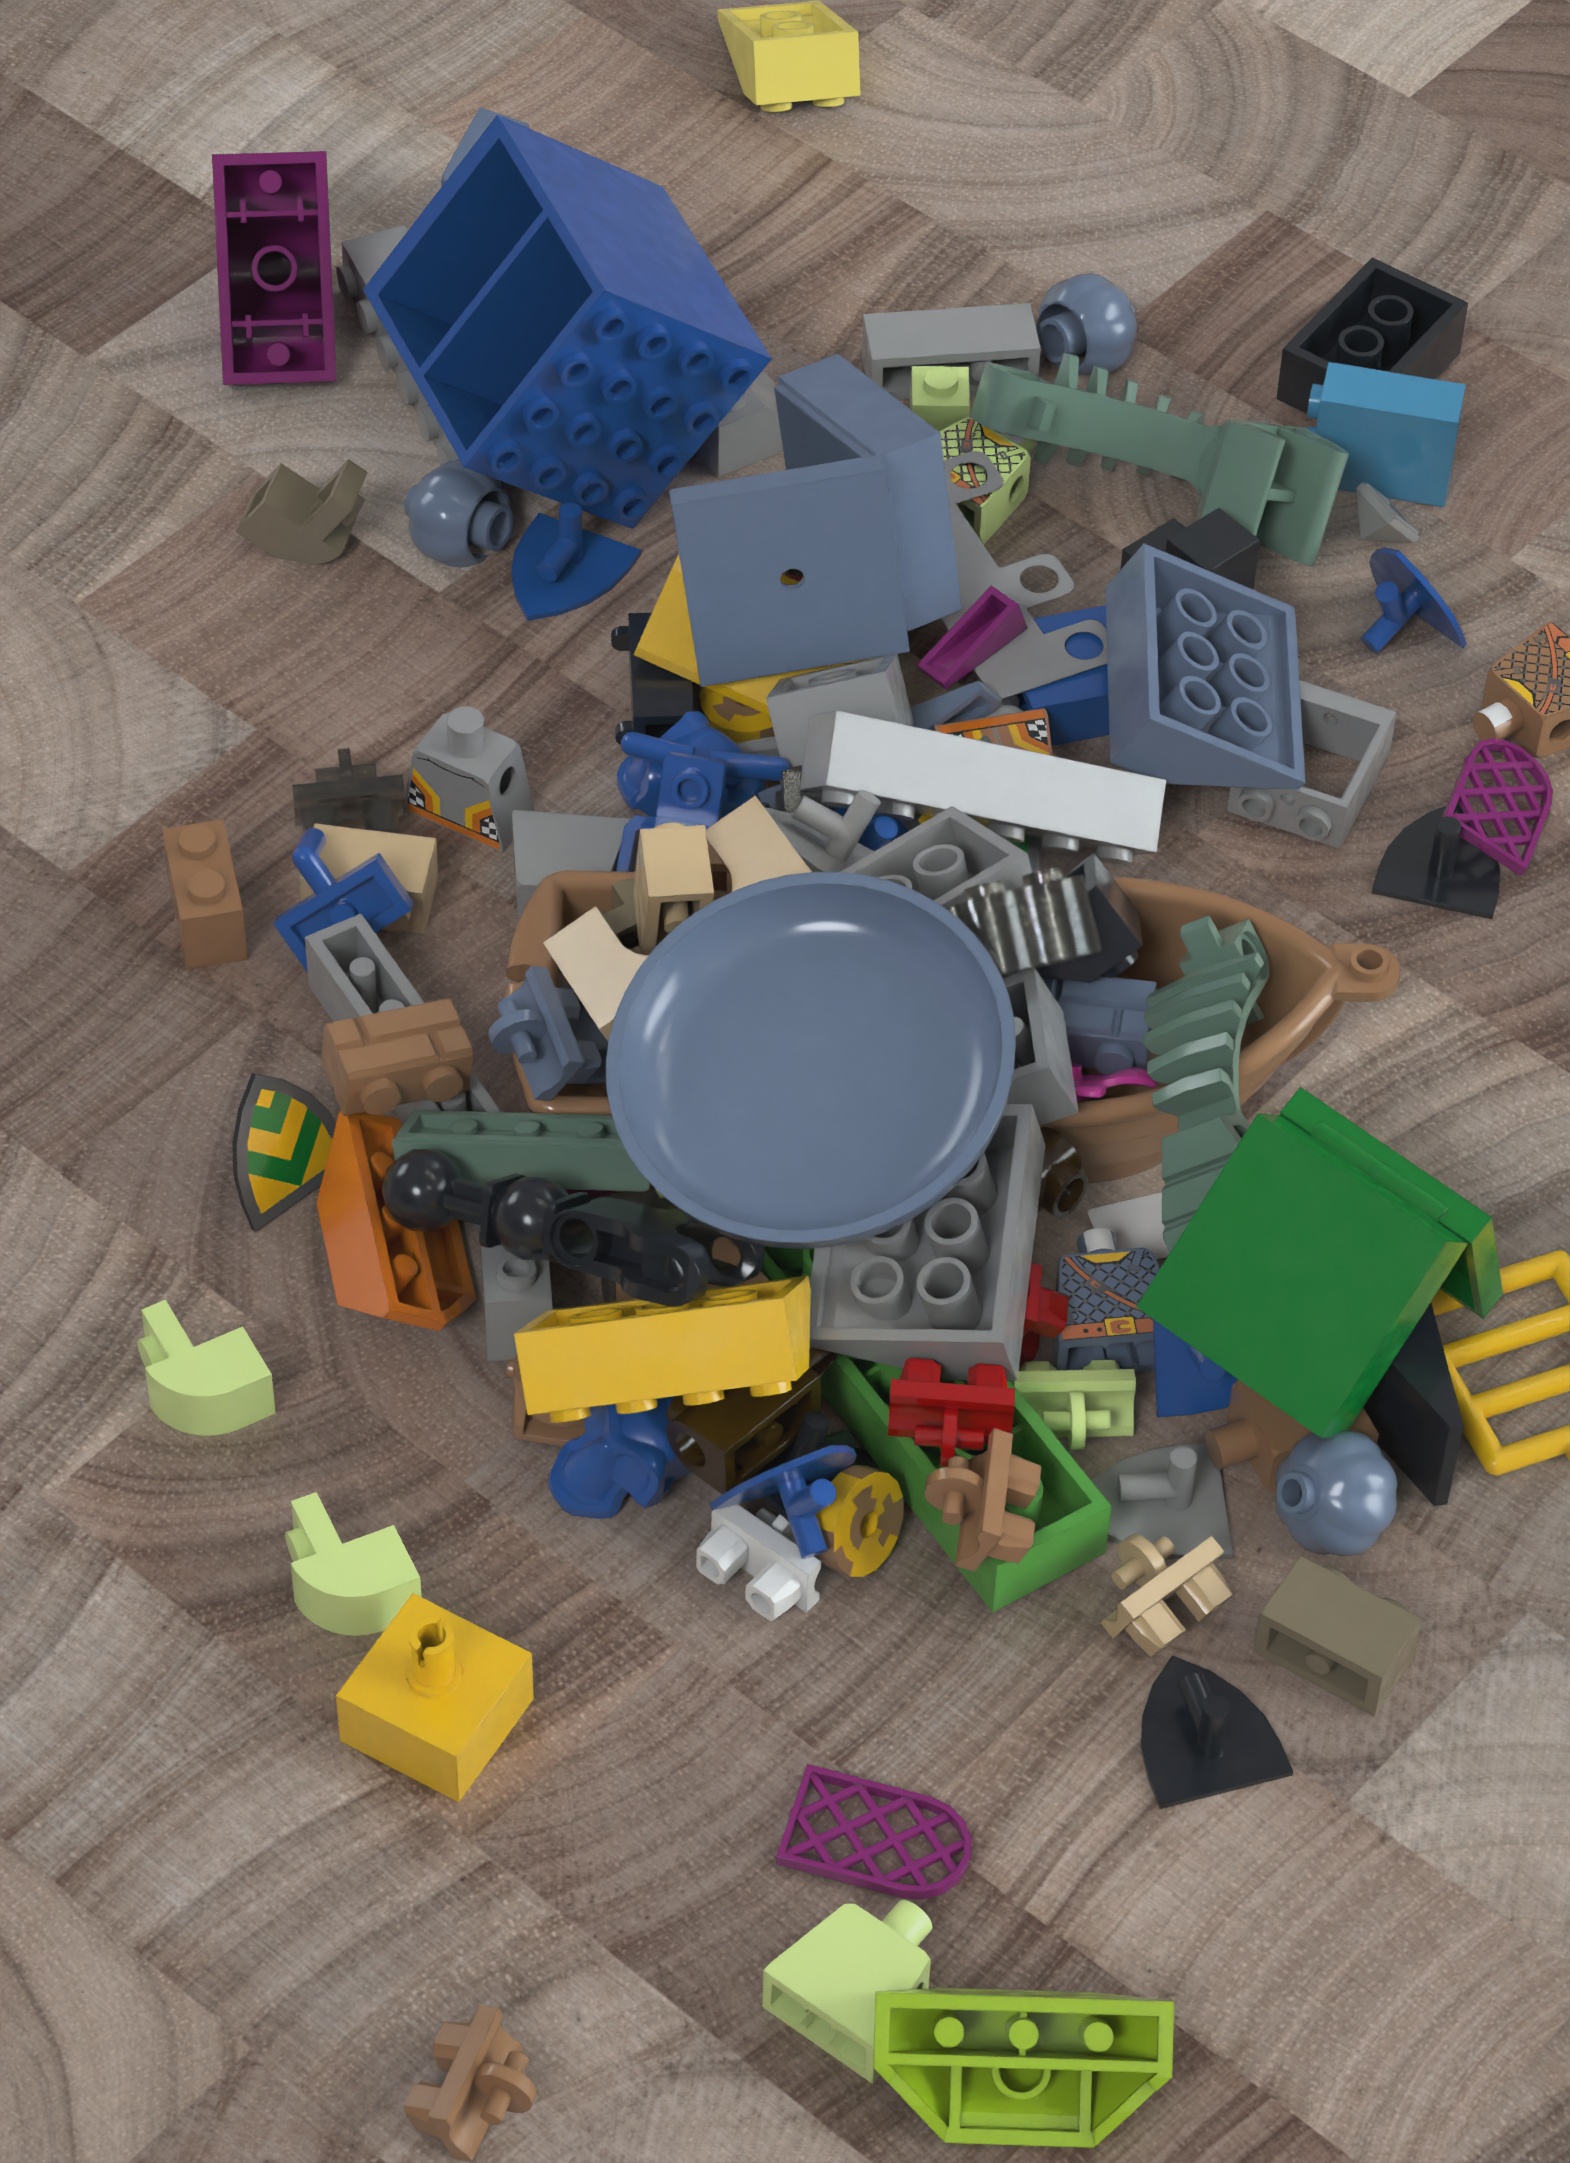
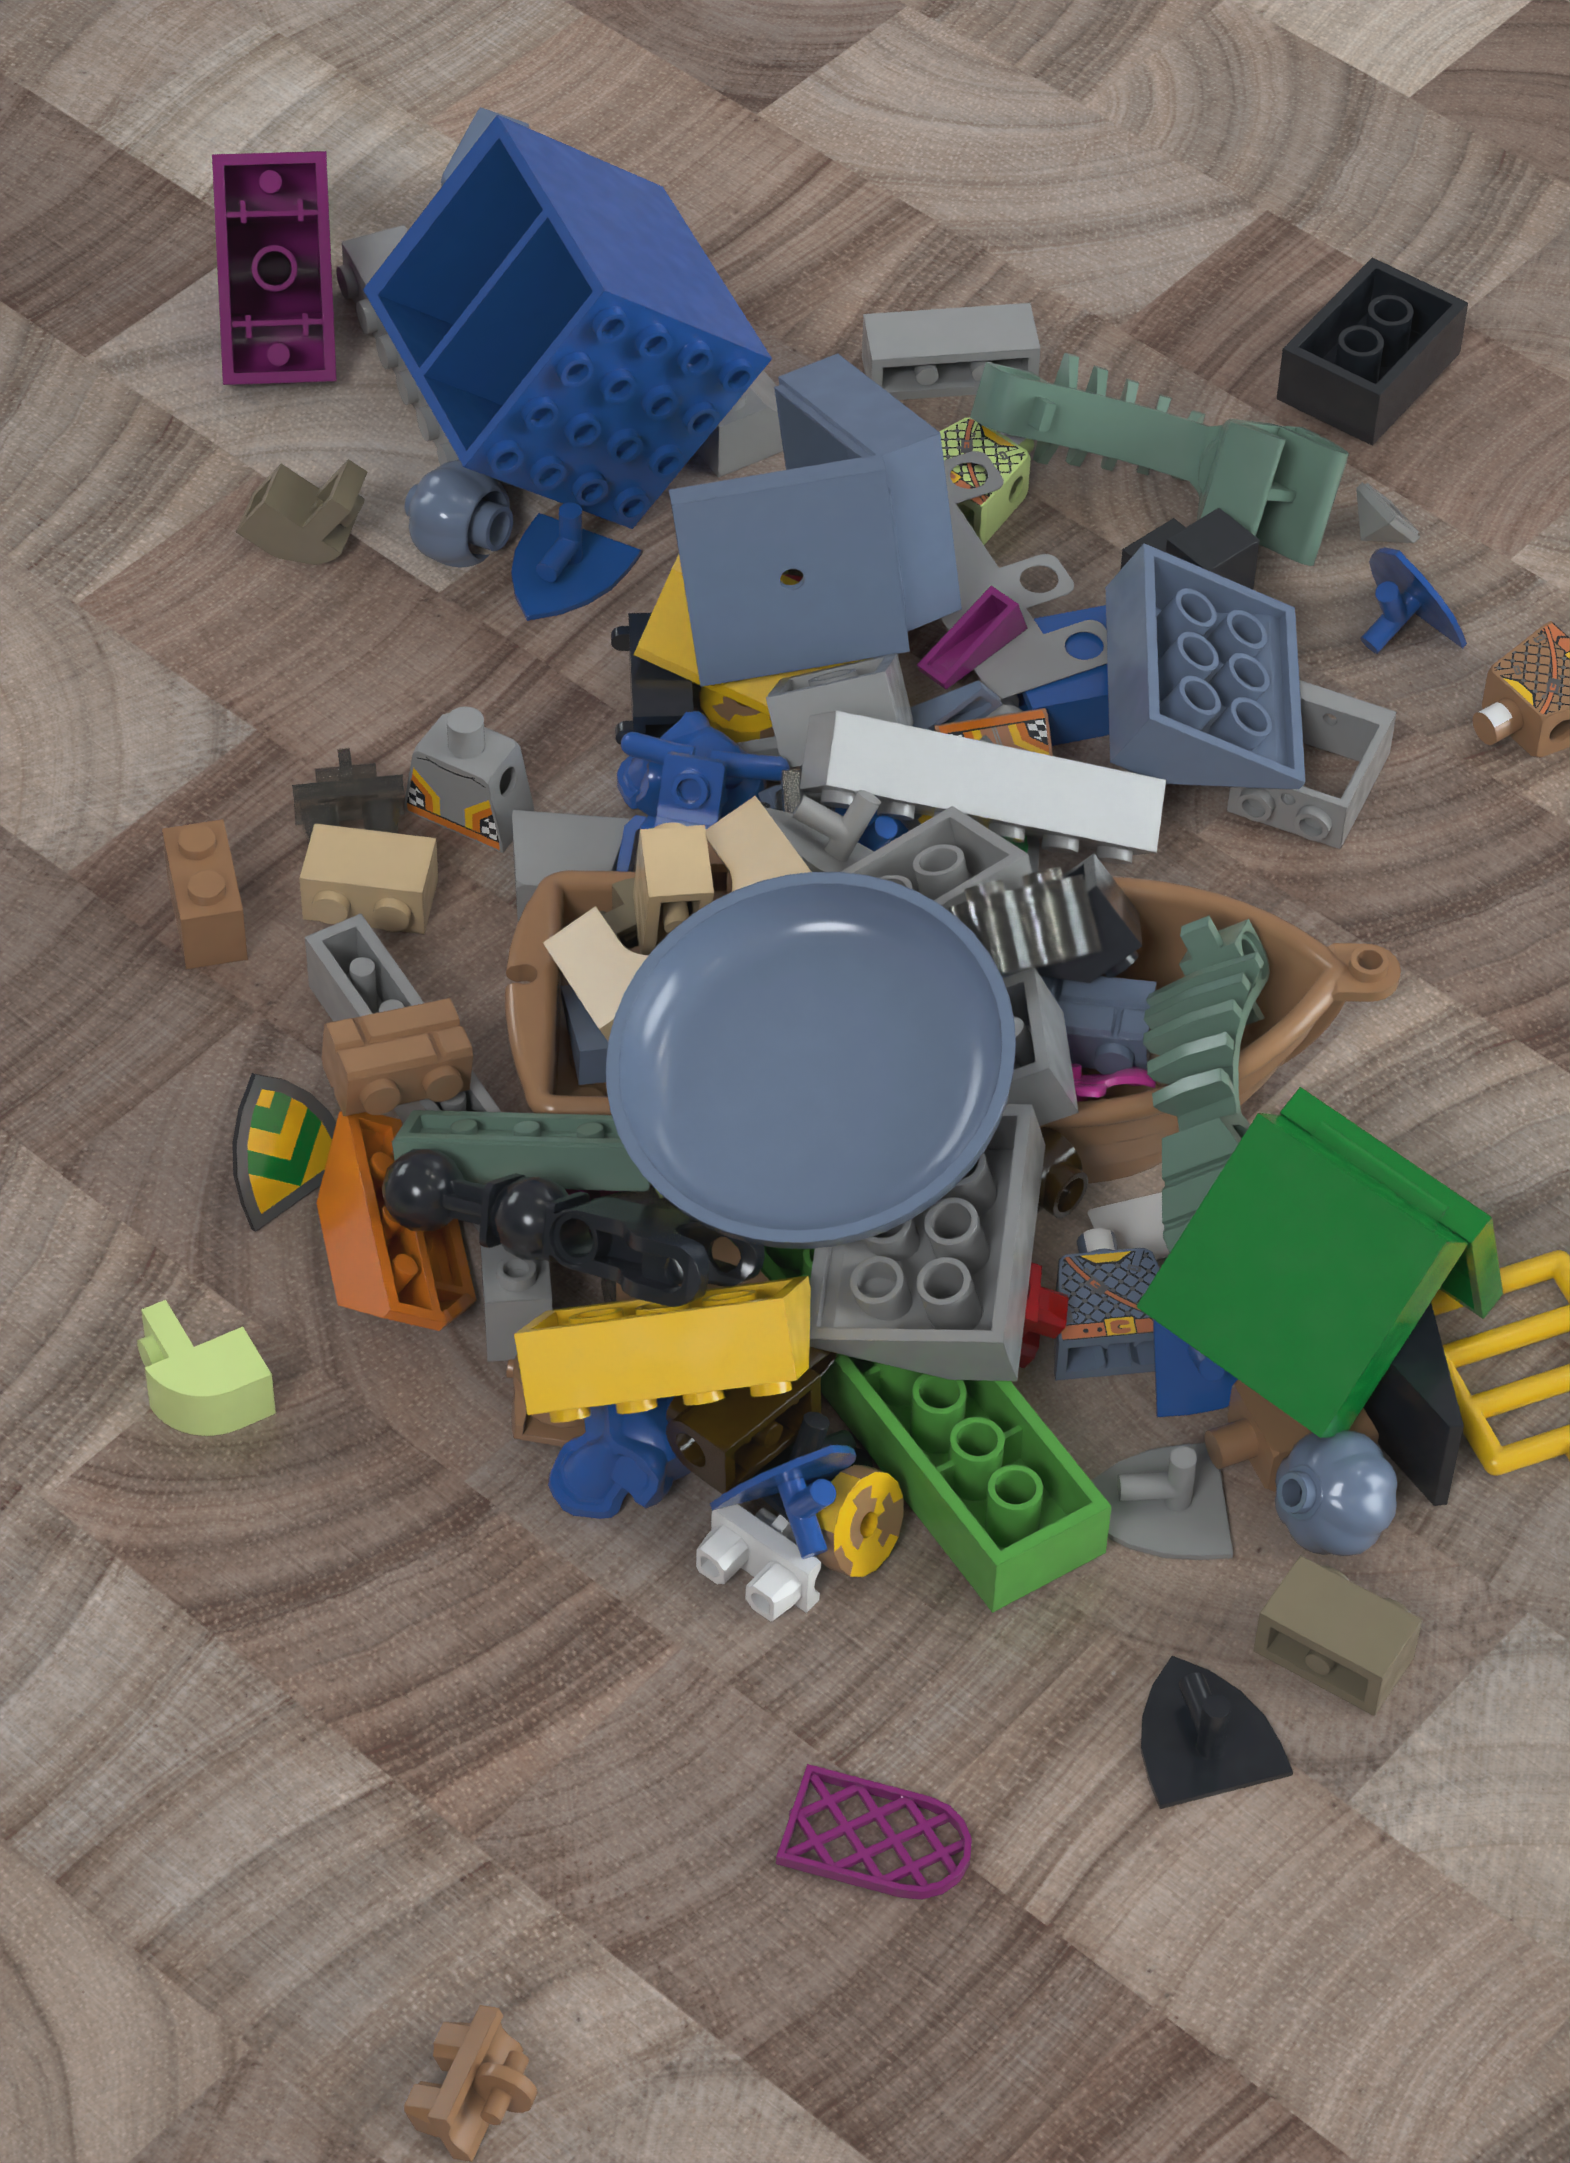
(347, 1585): yellowish green brick -> none
(364, 890): blue plate -> none
(435, 1697): yellow brick -> none
(538, 1029): sand blue hips -> none
(792, 54): light yellow slope -> none
(831, 1976): yellowish green torso -> none
(940, 394): yellowish green brick -> none
(947, 1412): red hips -> none
(976, 1495): medium nougat hips -> none
(1022, 2061): lime wedge -> none
(1080, 1401): yellowish green hips -> none
(1089, 318): sand blue plant -> none
(1145, 1611): tan hips -> none
(1393, 427): dark azure brick -> none
(1439, 868): black shield -> none
(1476, 834): magenta window -> none

